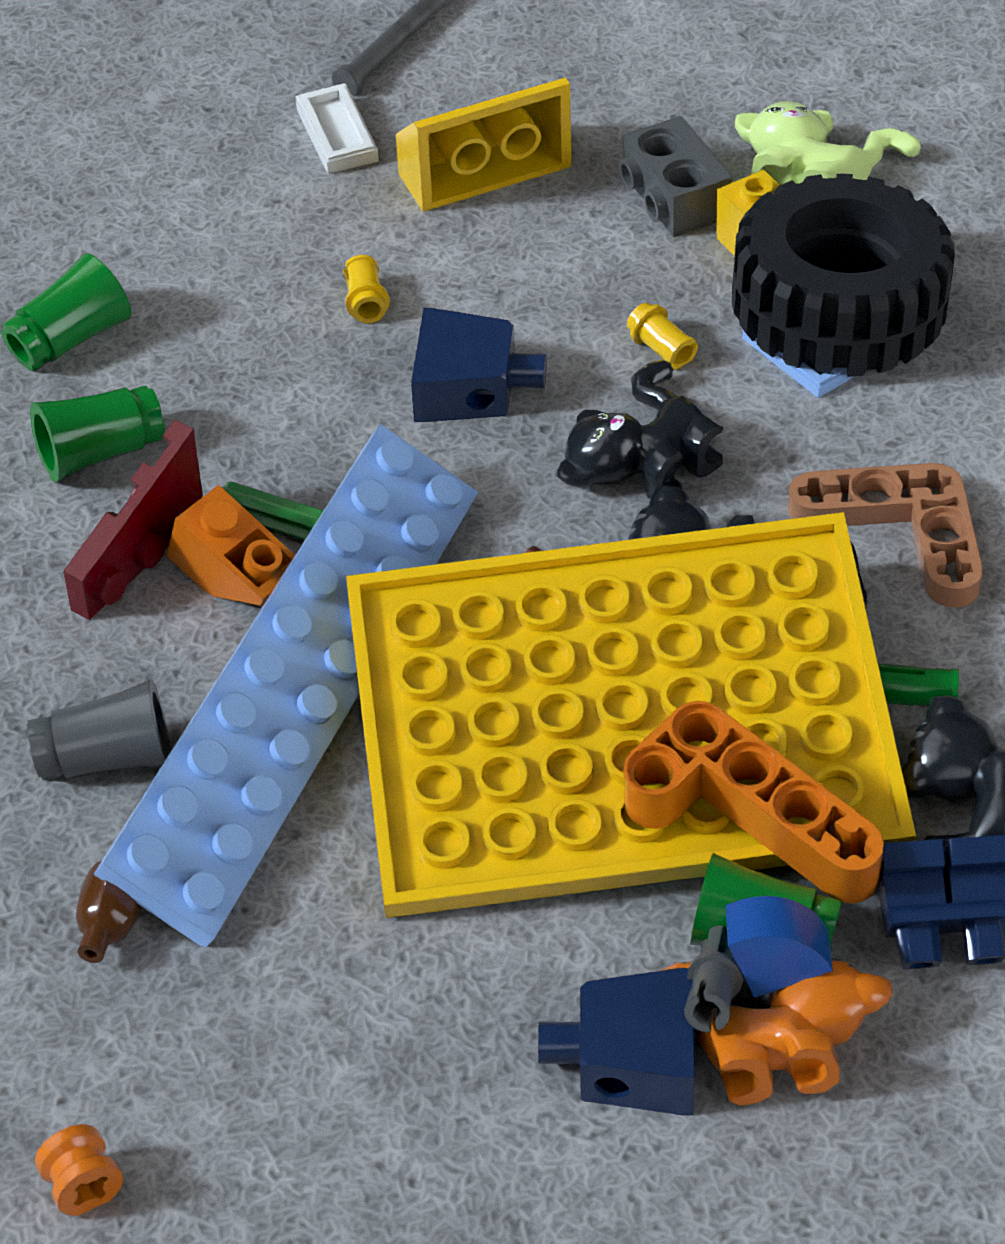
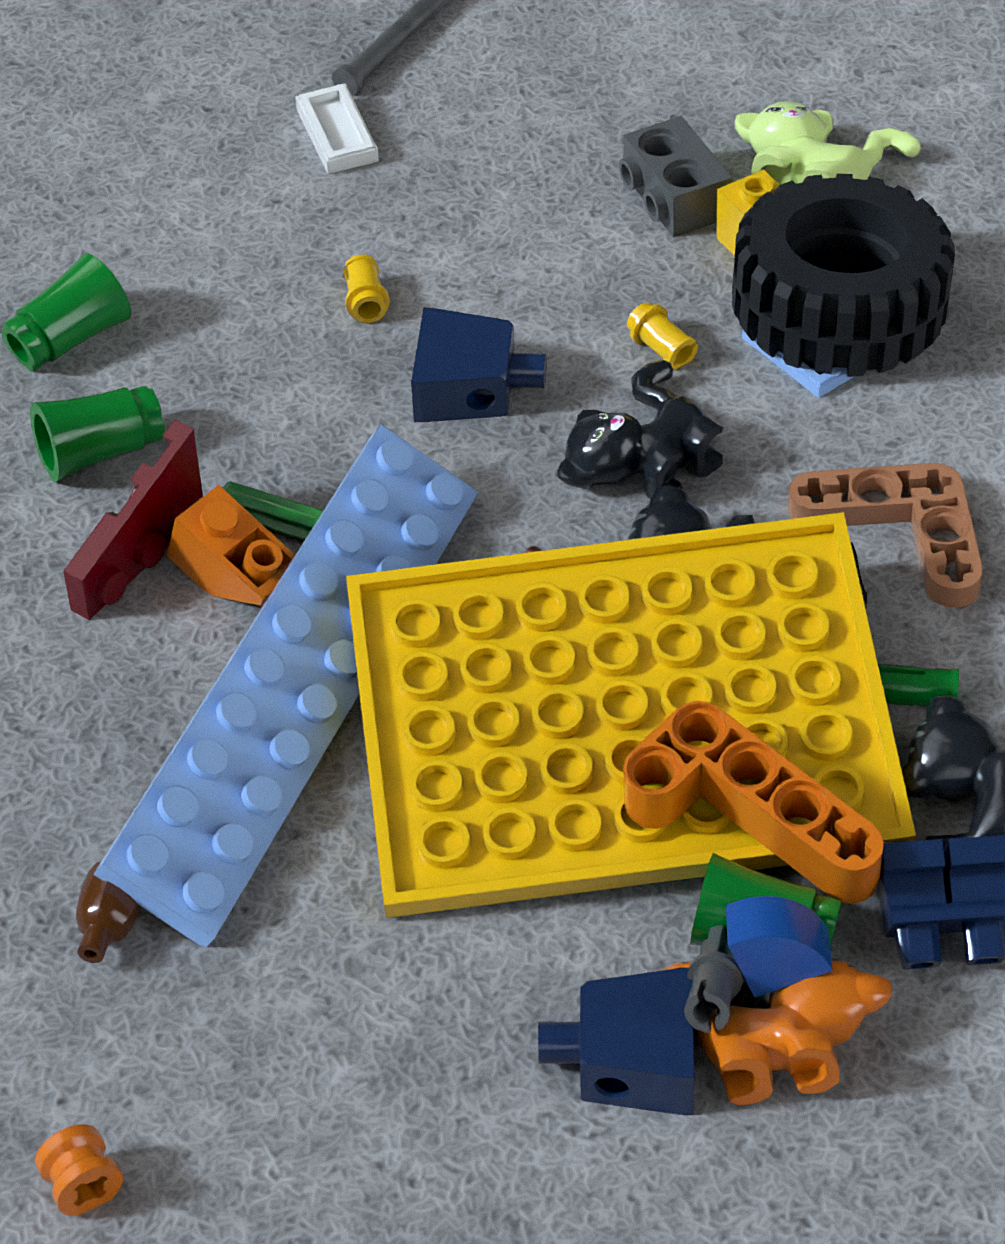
(101, 735): dark grey plant -> none
(487, 145): yellow slope -> none

